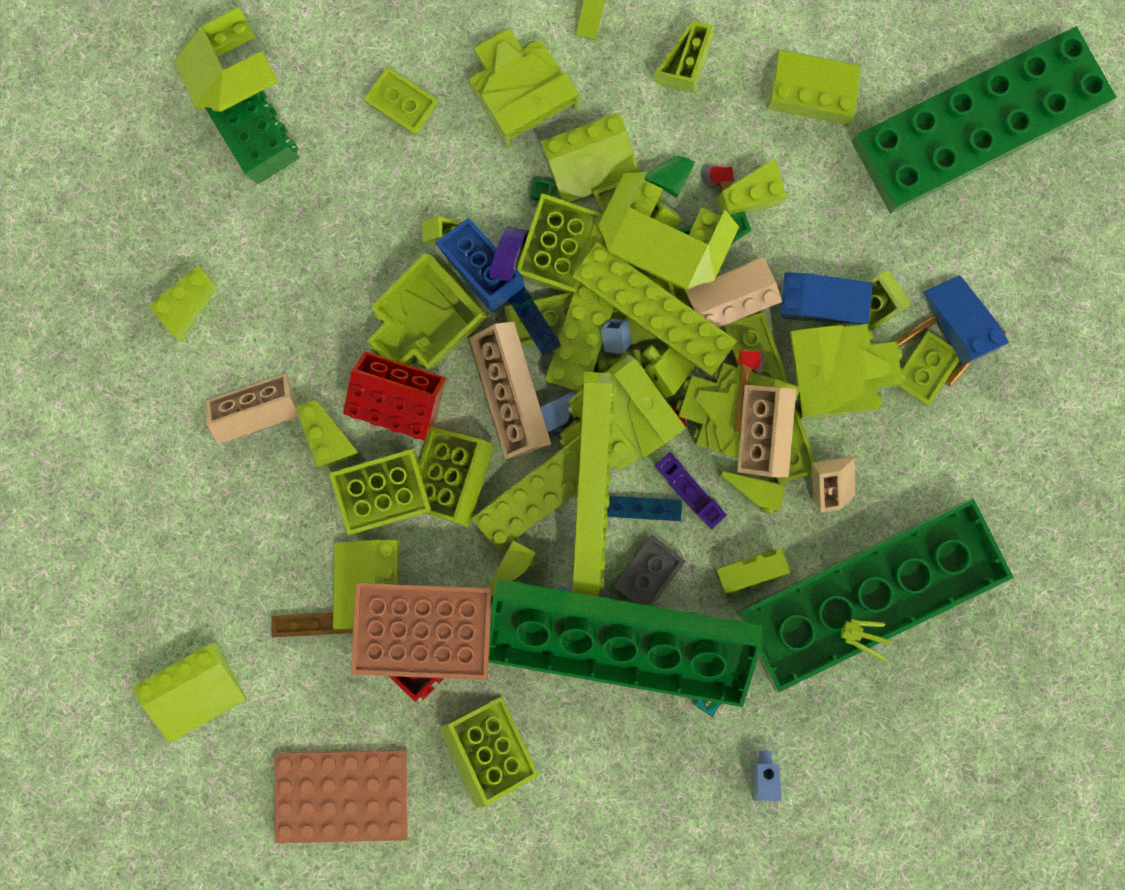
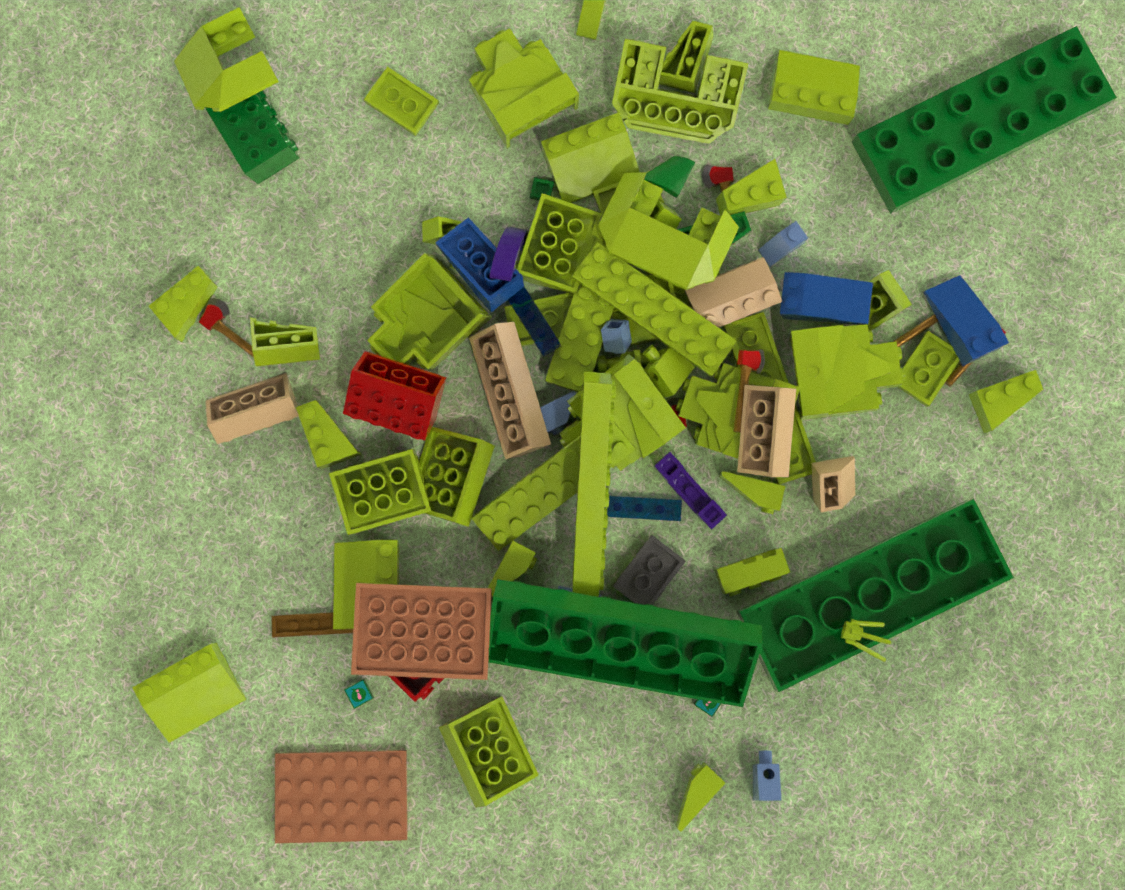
(211, 319): none -> piece
(283, 343): none -> lime wedge
(359, 693): none -> tile
(672, 112): none -> lime slope
(700, 789): none -> lime slope
(783, 244): none -> medium blue slope
(1003, 399): none -> lime wedge

